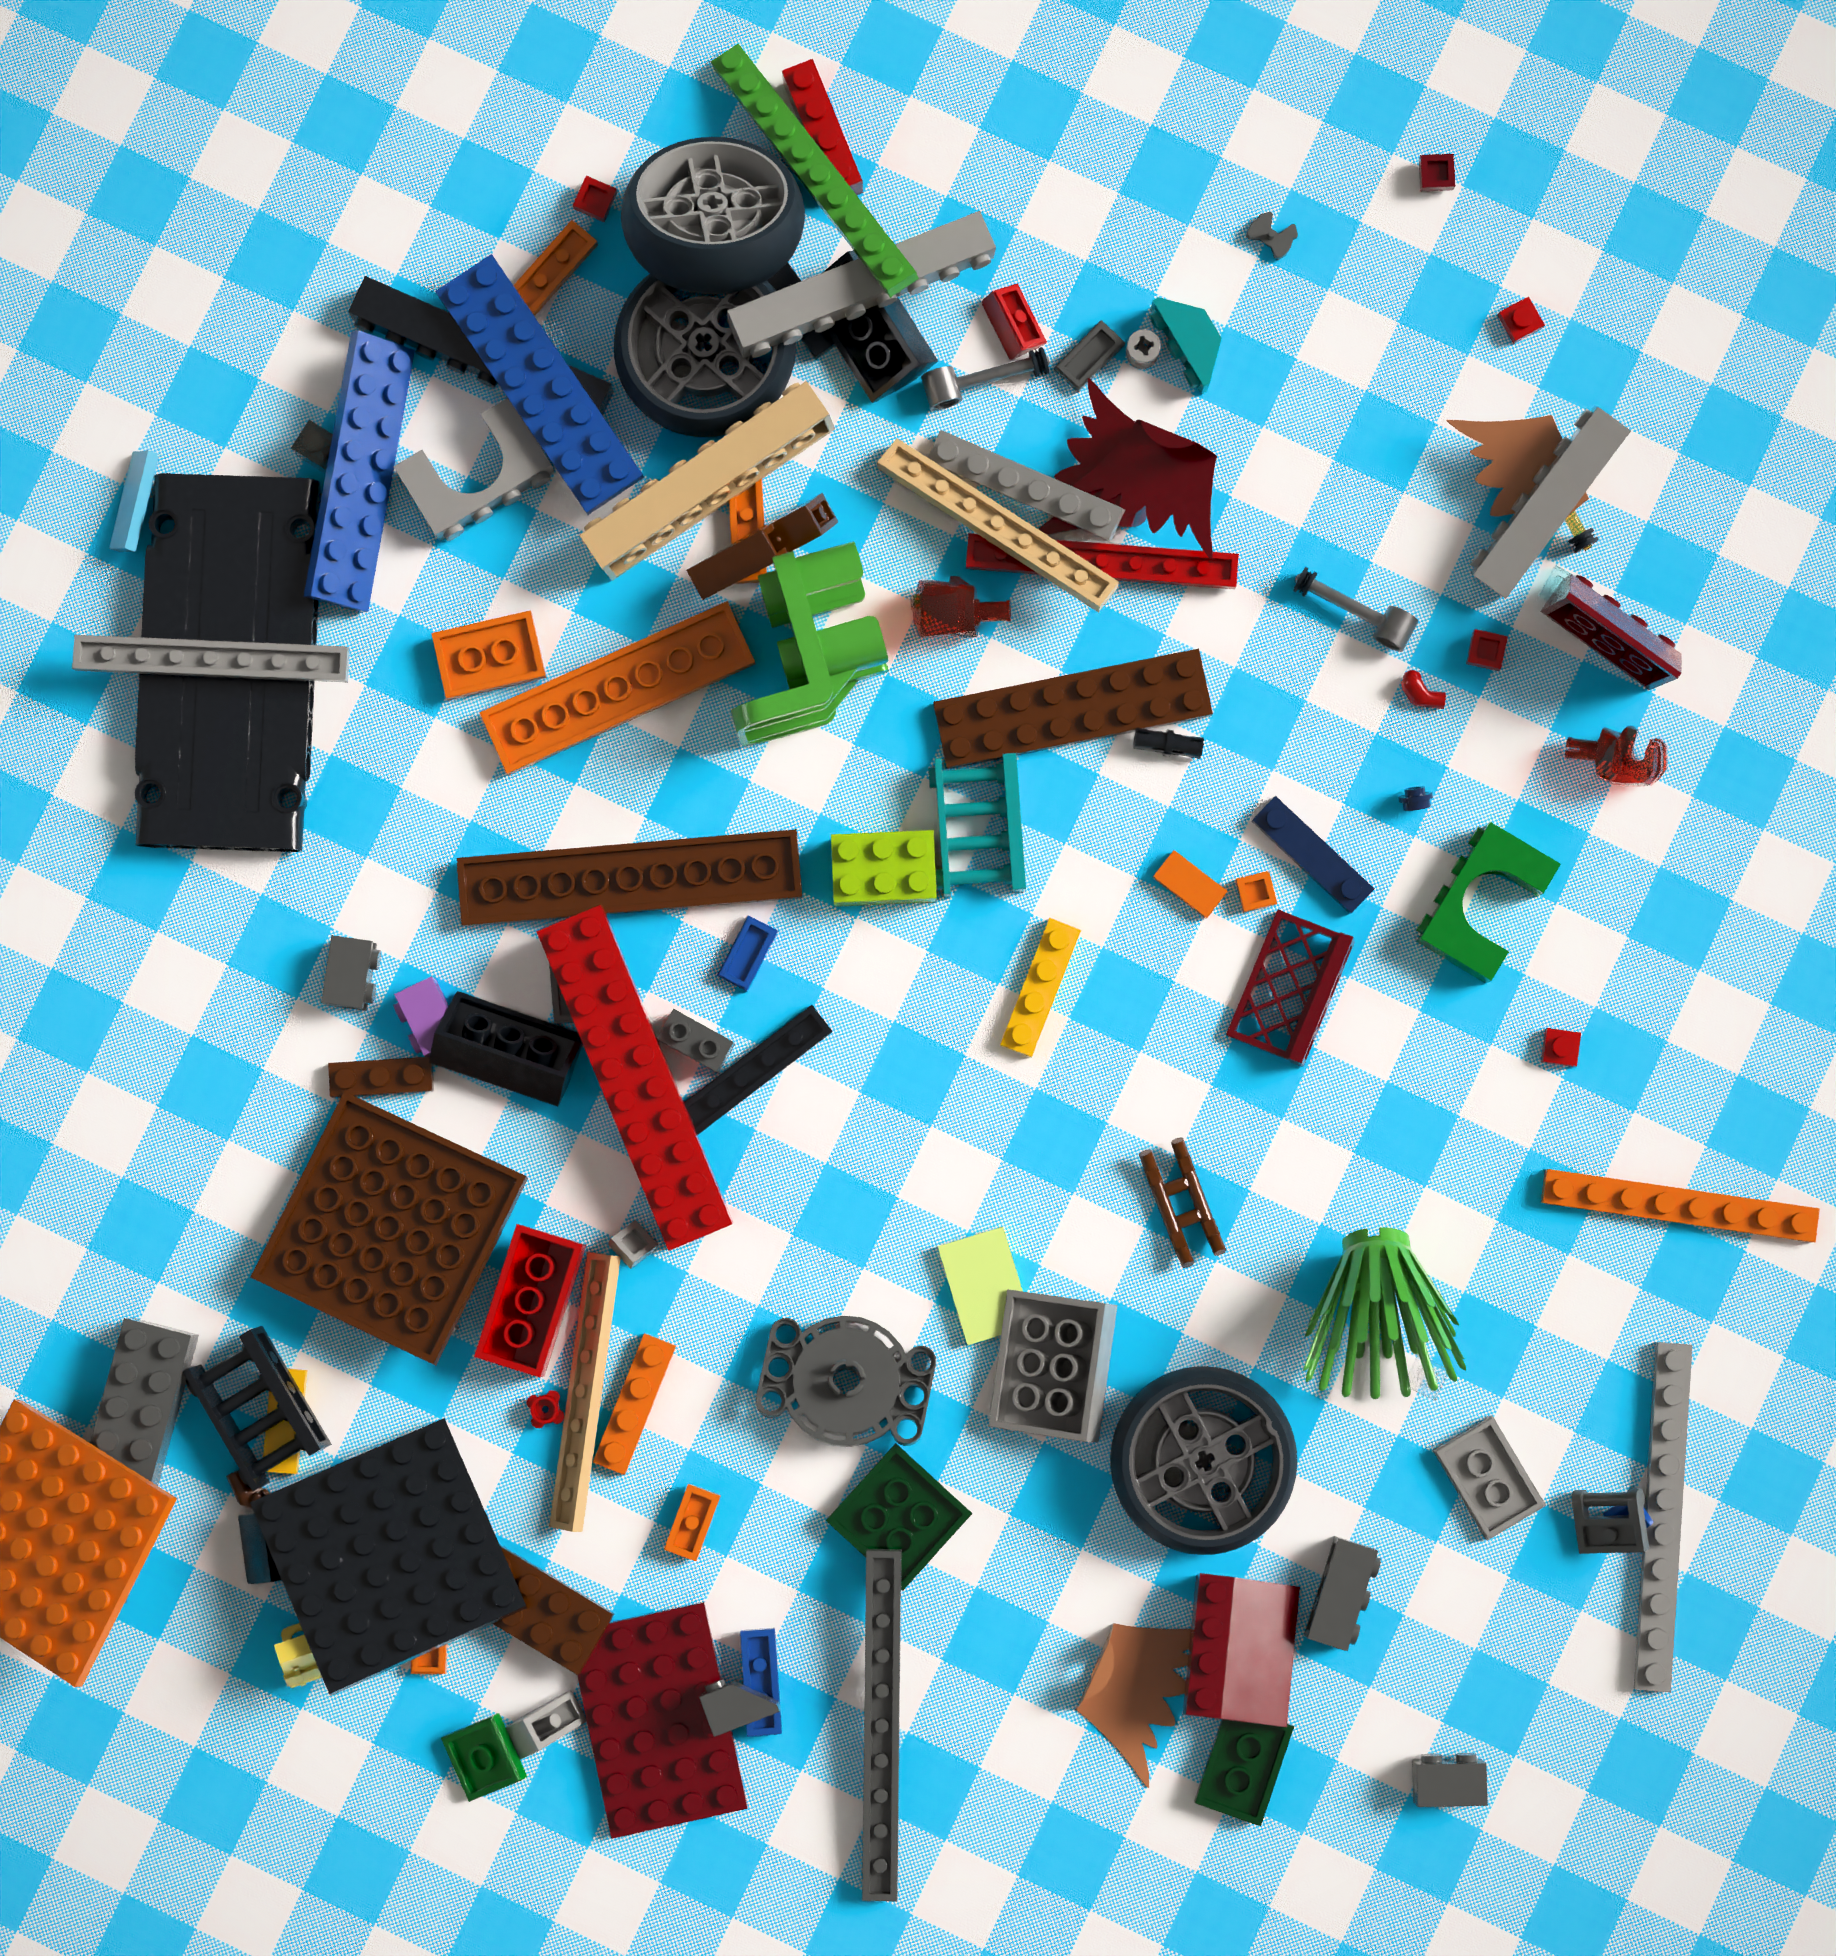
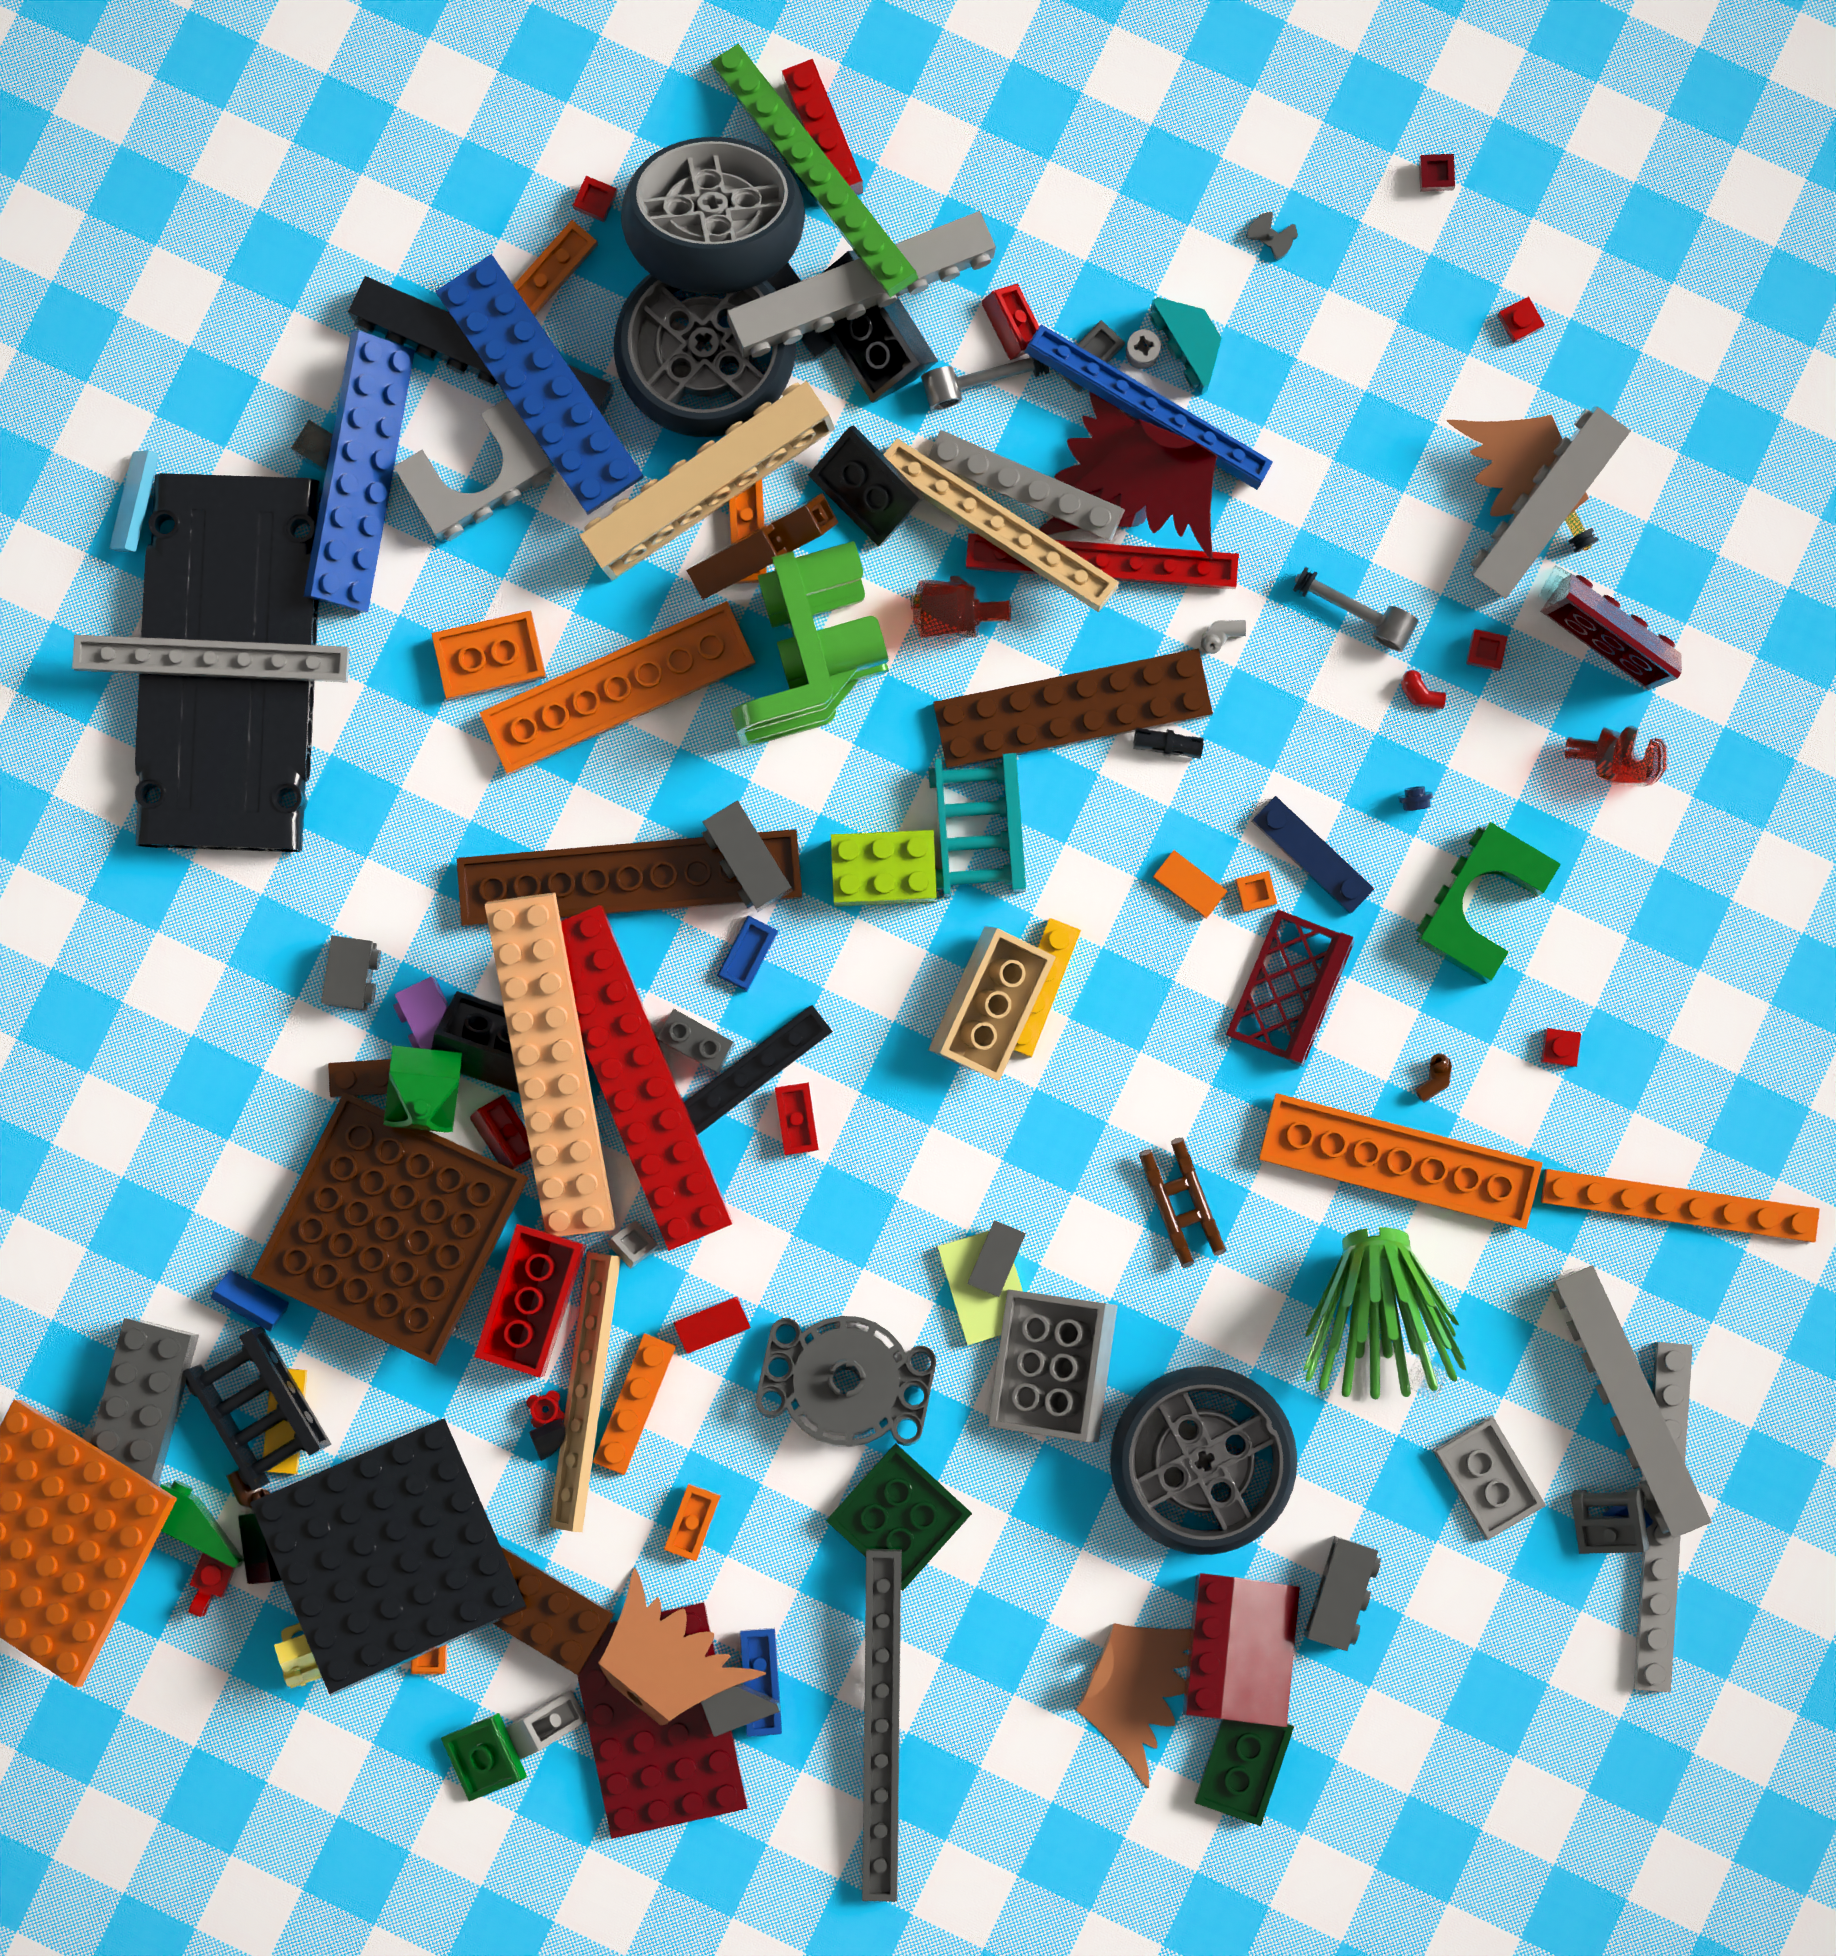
(196, 1526): none -> green slope
(211, 1579): none -> red plate
(249, 1300): none -> blue tile
(422, 1089): none -> green piece
(502, 1132): none -> red slope
(548, 1438): none -> black tile
(550, 1064): none -> light nougat plate
(659, 1665): none -> nougat piece
(712, 1325): none -> red slope
(745, 857): none -> dark grey brick
(796, 1119): none -> red plate
(866, 485): none -> black plate
(992, 1003): none -> tan slope
(996, 1258): none -> dark grey tile
(1146, 404): none -> blue tile
(1219, 632): none -> light grey arm
(1400, 1161): none -> orange plate
(1439, 1077): none -> reddish brown arm
(1449, 1781): dark grey brick -> none
(1632, 1401): none -> light grey brick

